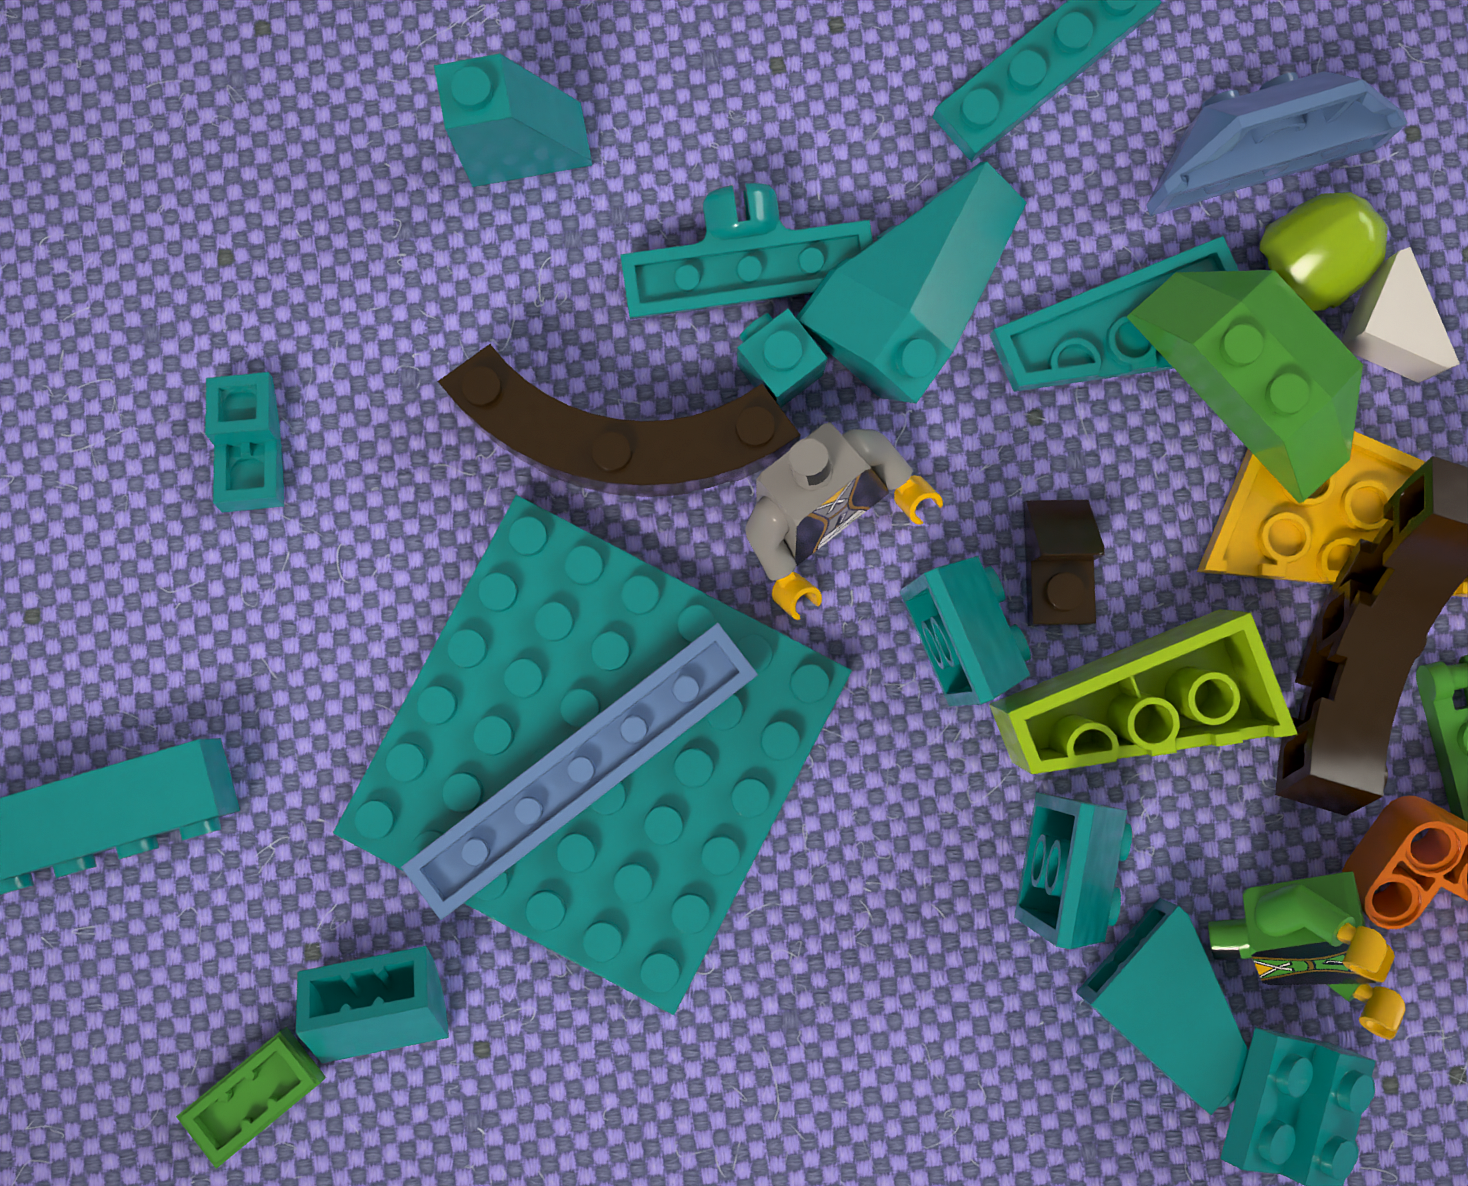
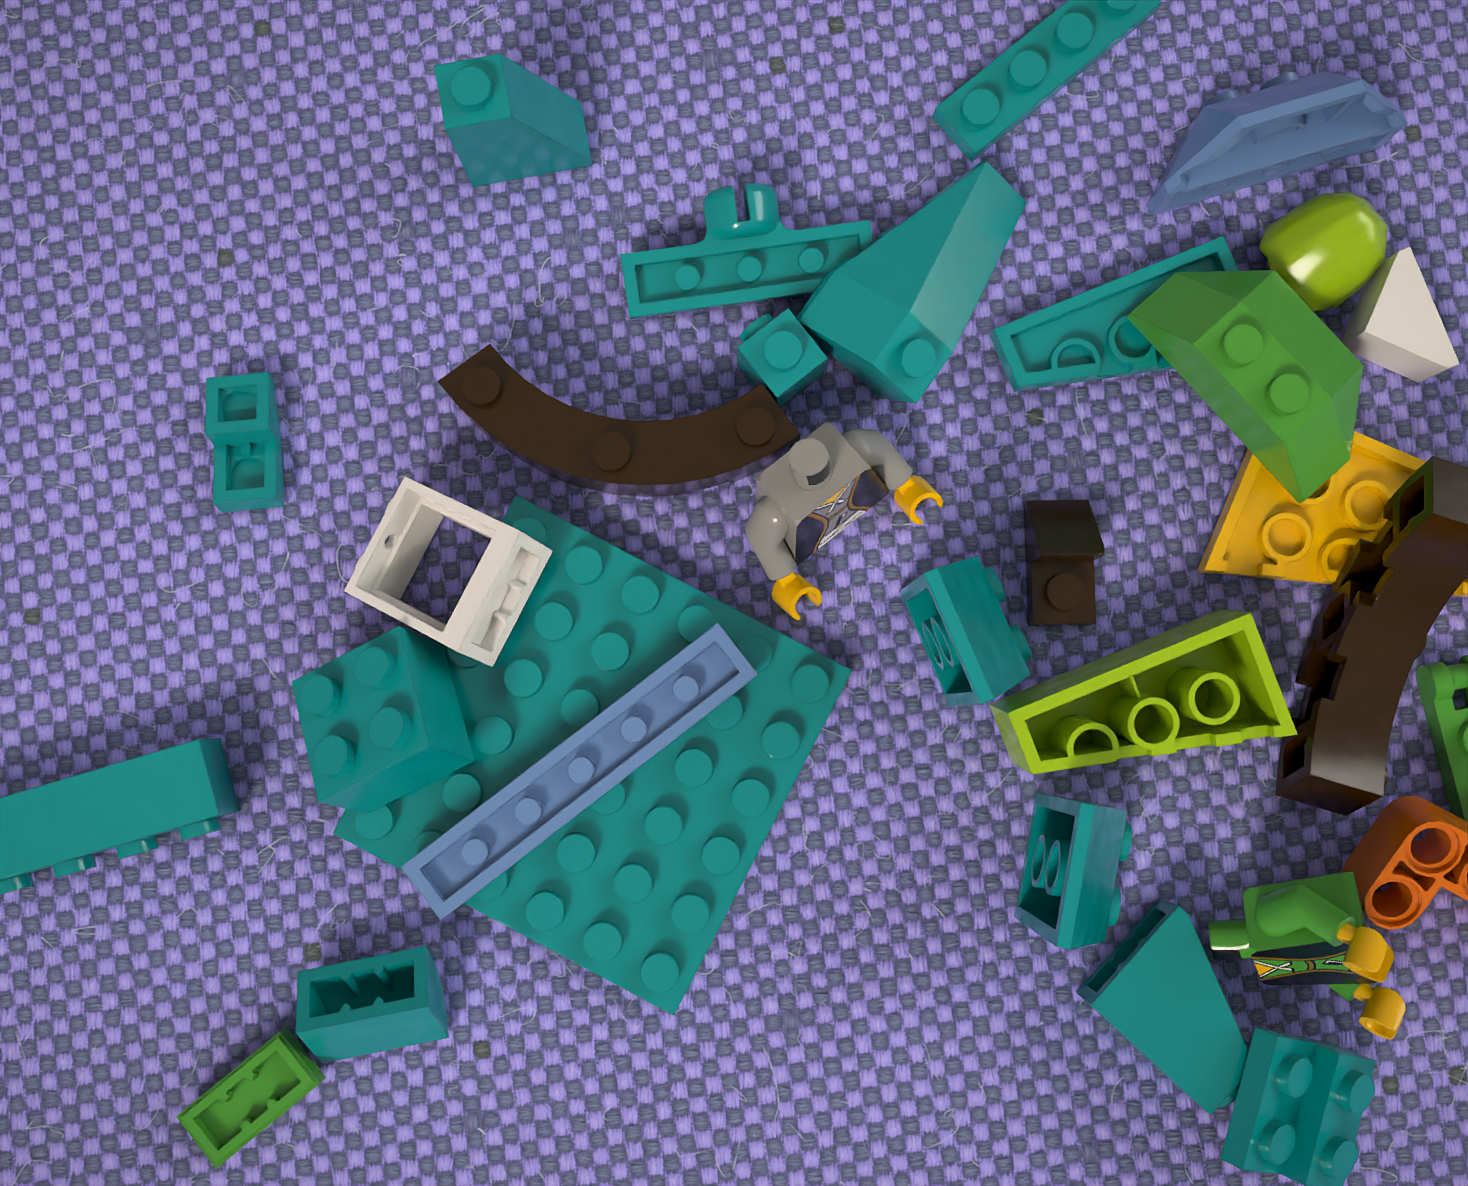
(381, 721): none -> teal brick
(493, 593): none -> white window

